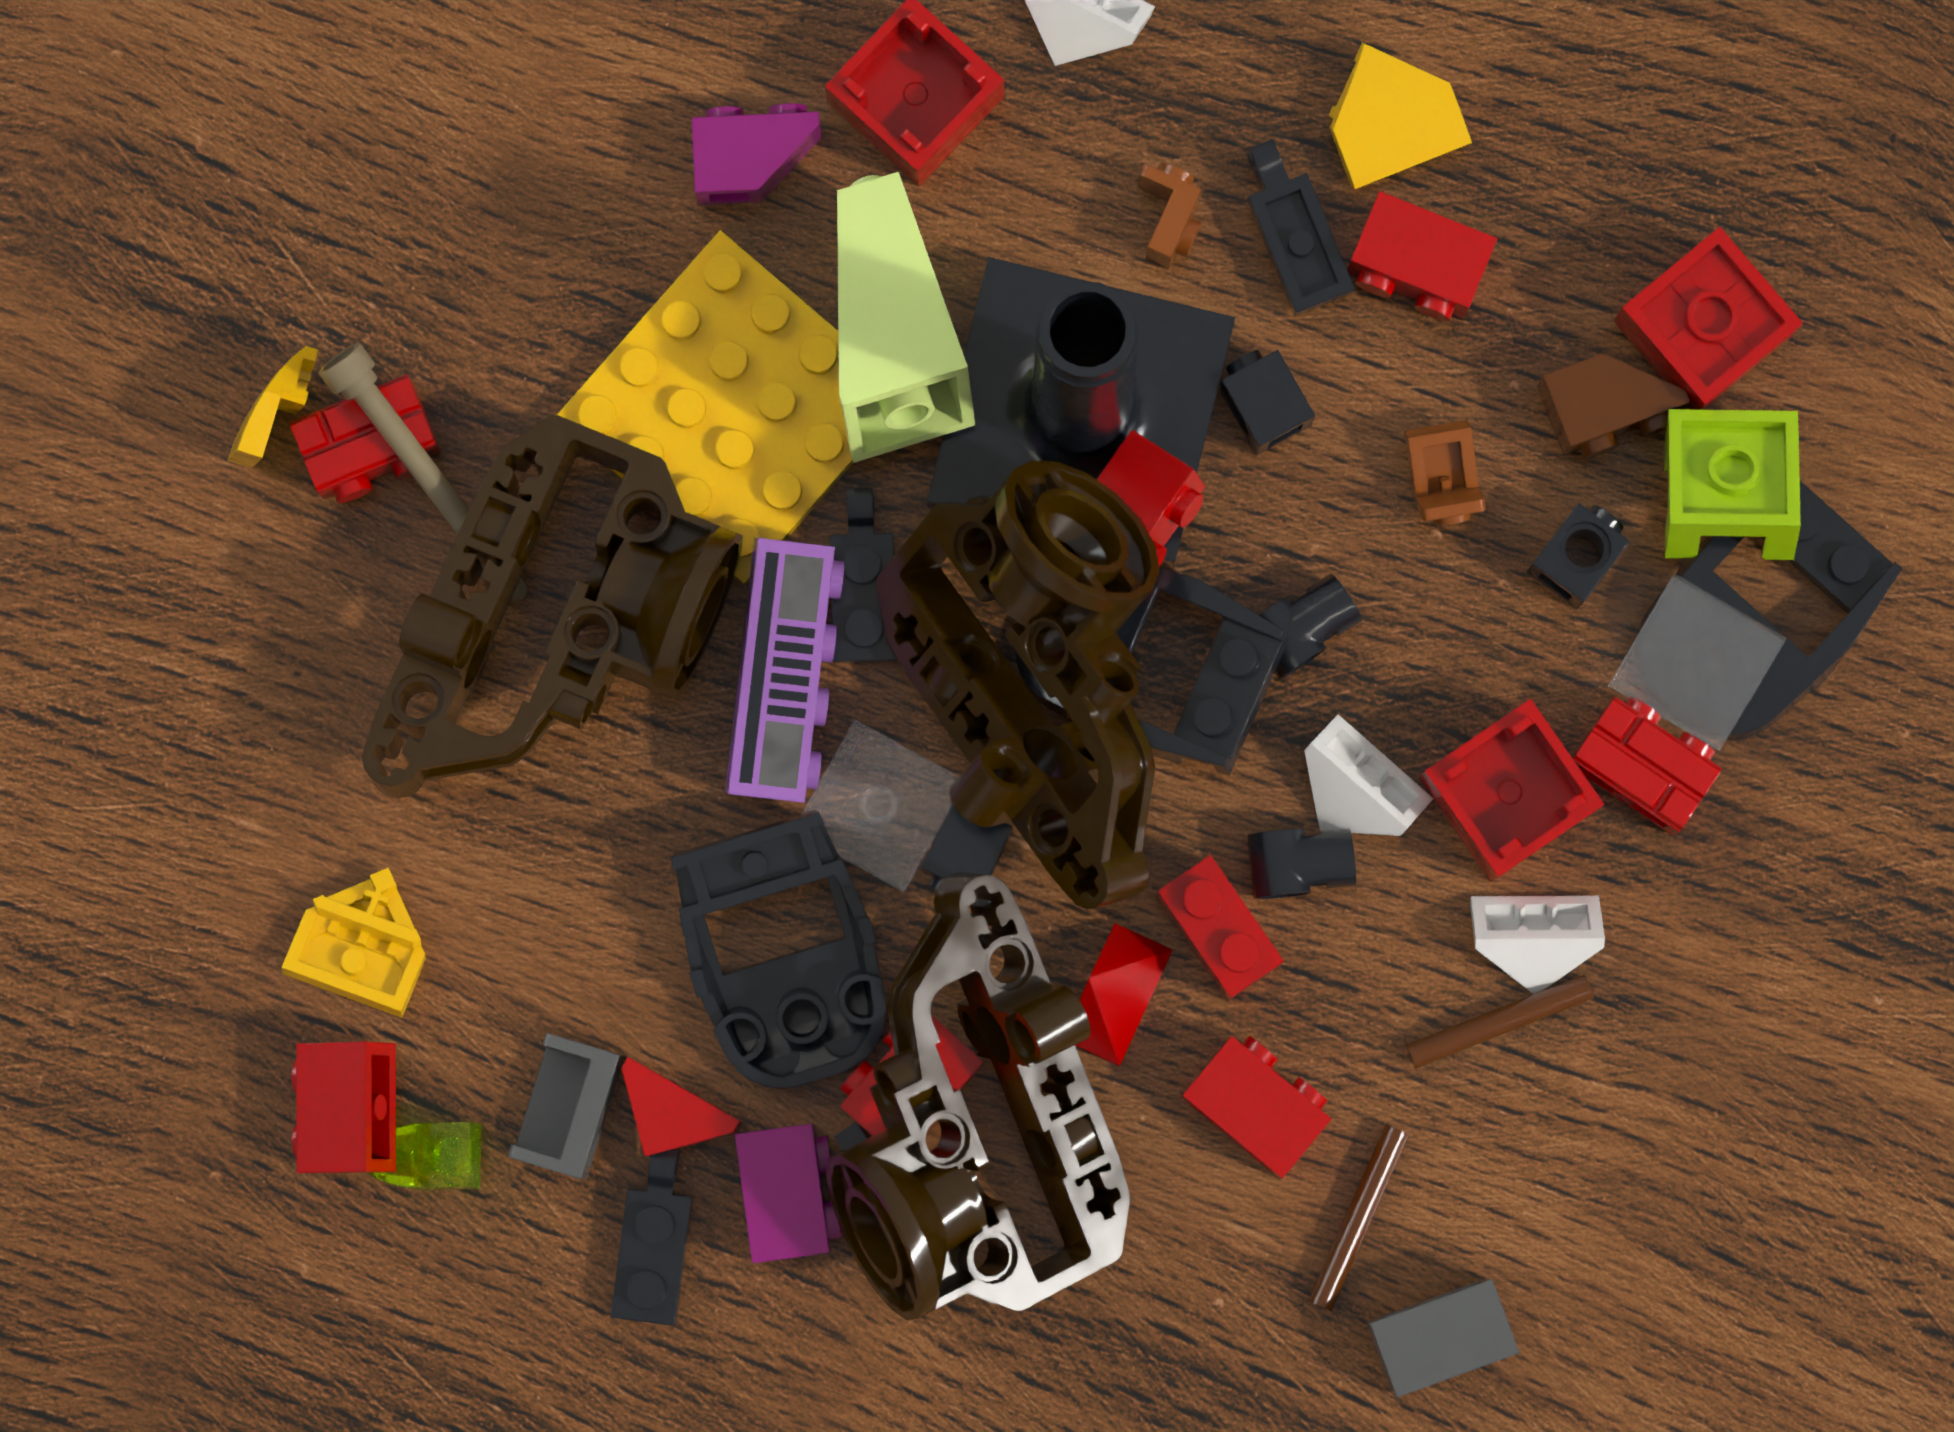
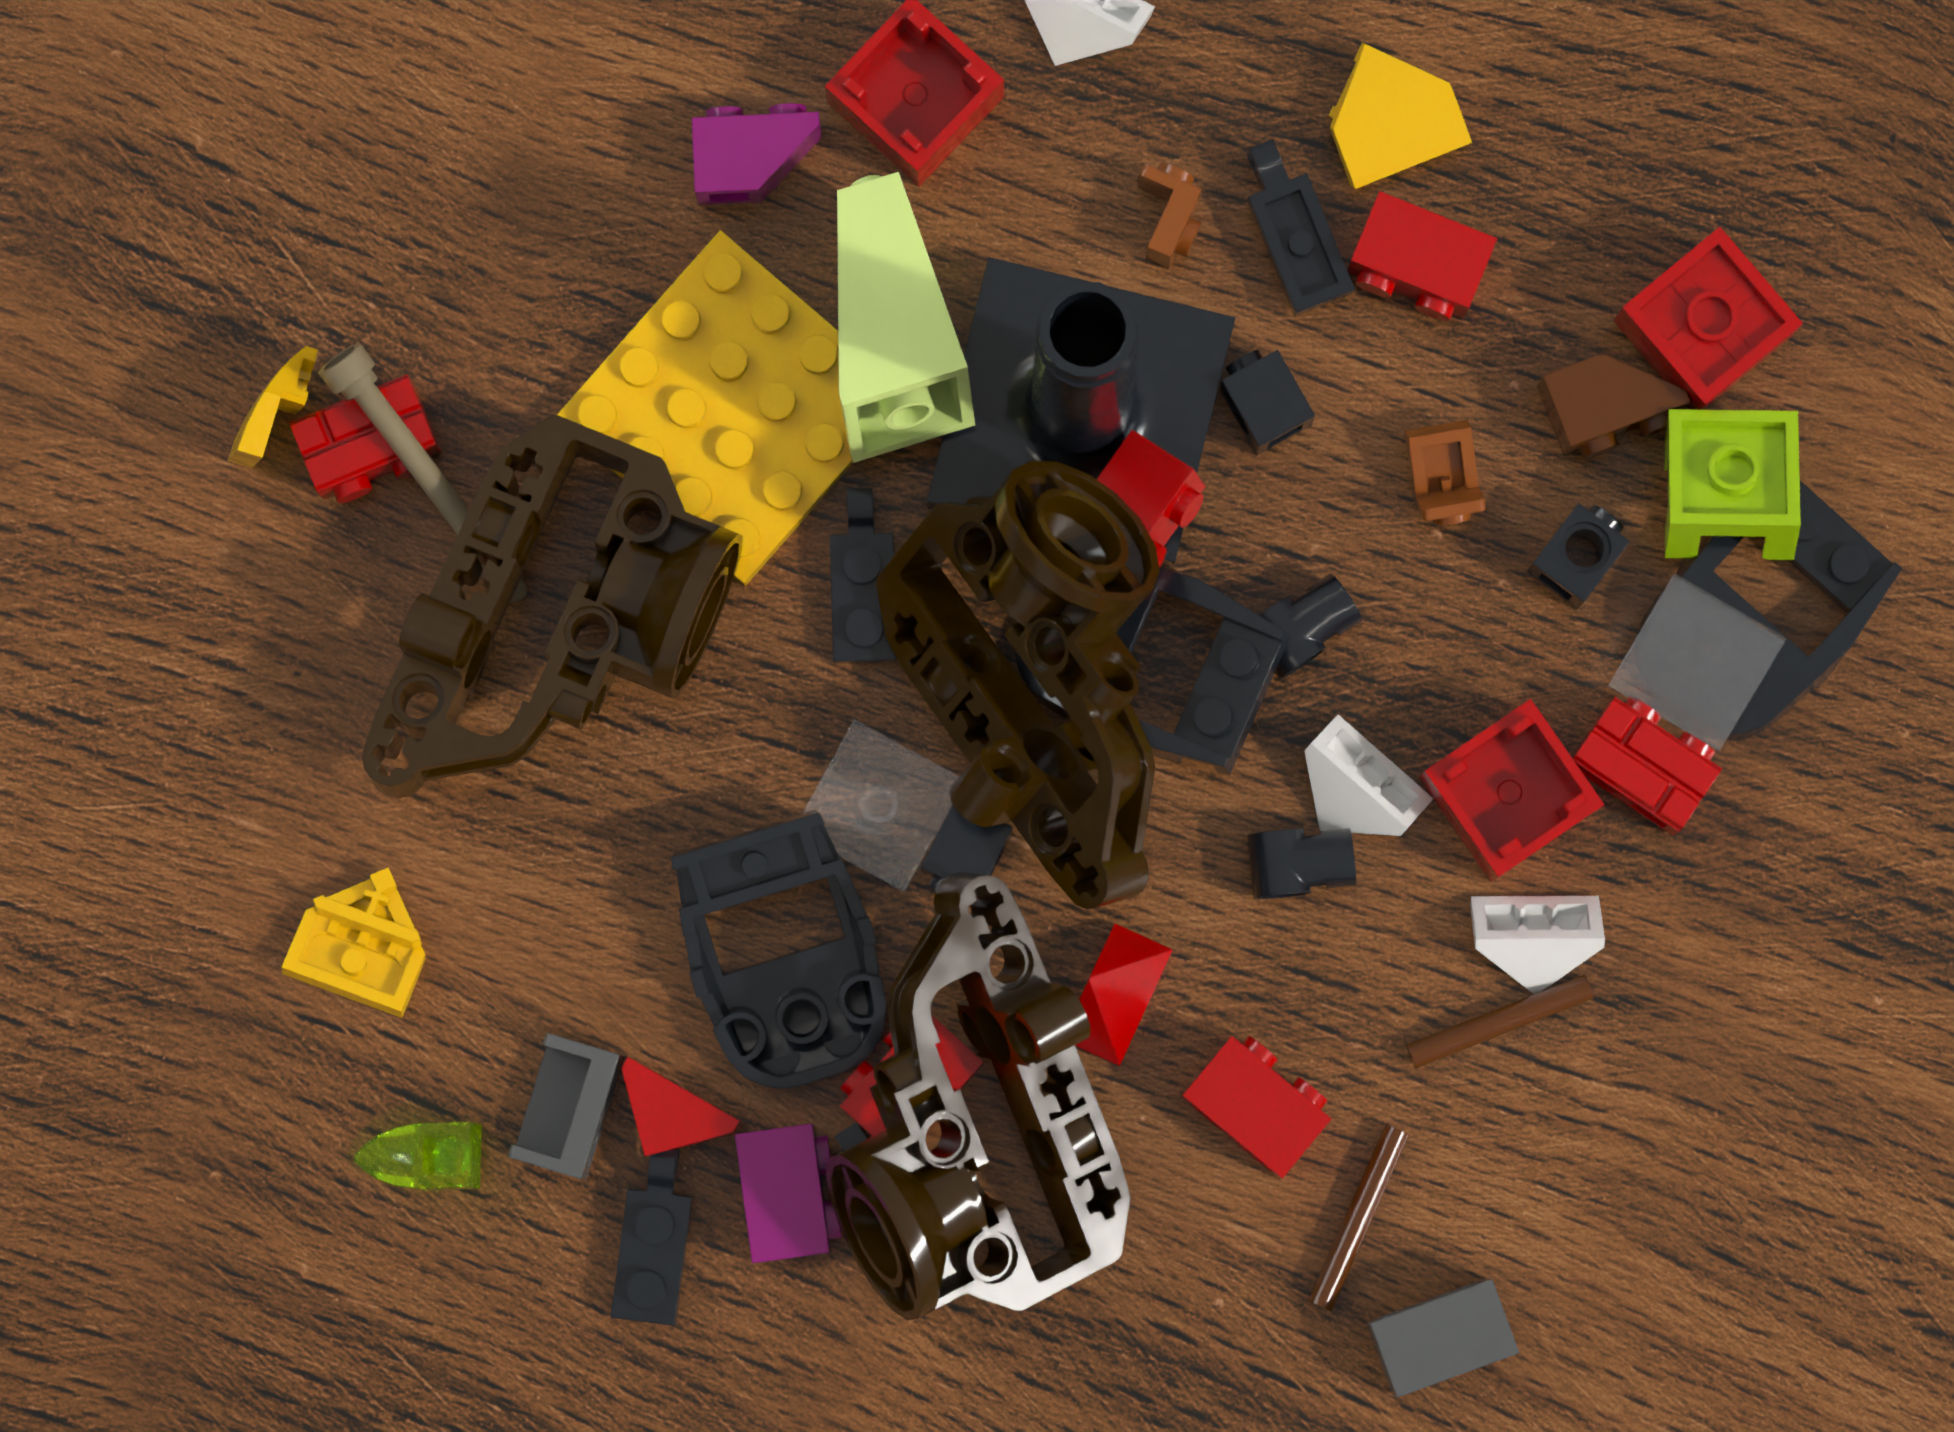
(345, 1107): red brick -> none
(781, 670): brick -> none
(1219, 927): red brick -> none

